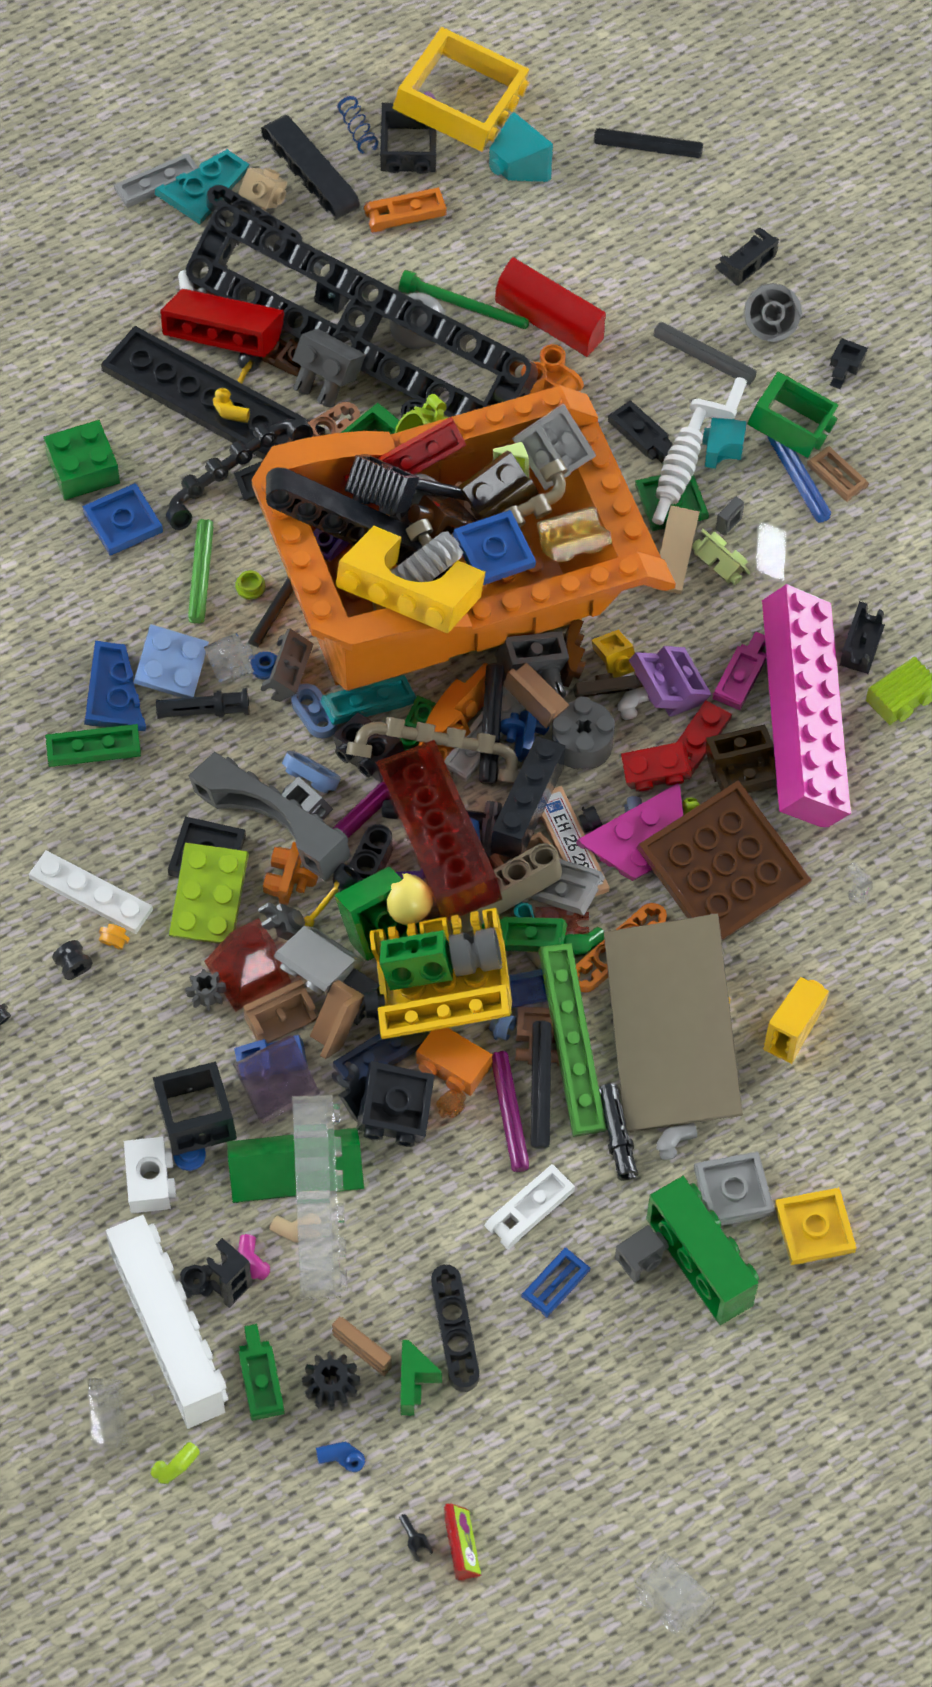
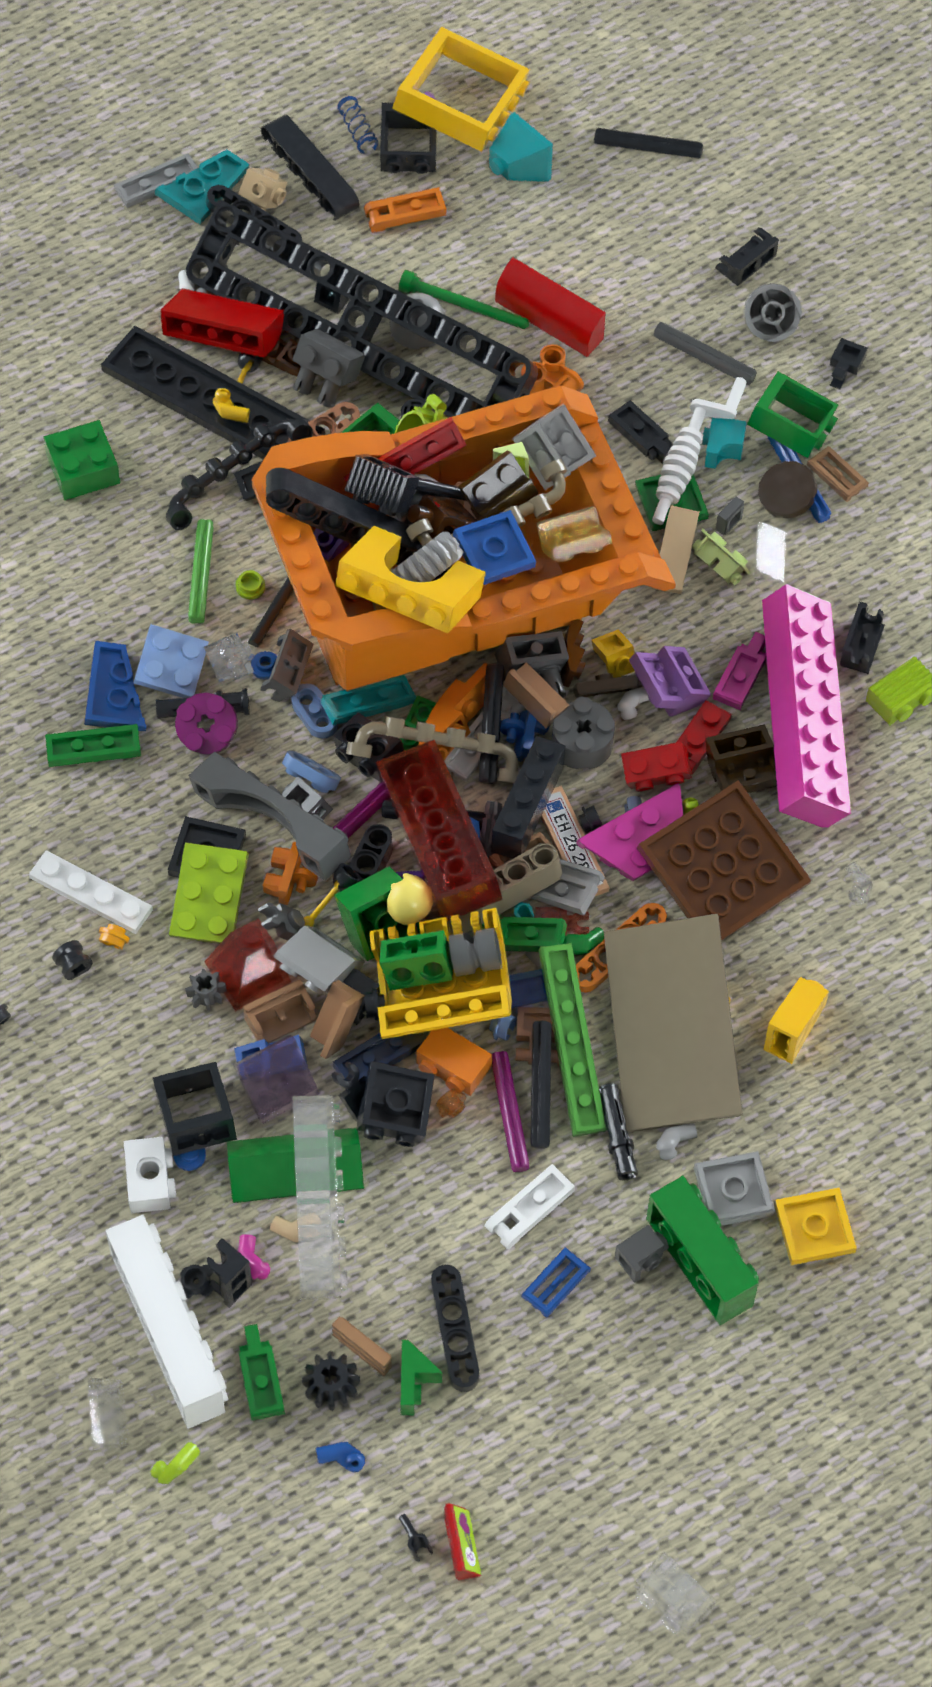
(122, 519): blue plate -> none
(190, 715): none -> magenta plate
(787, 489): none -> dark brown tile

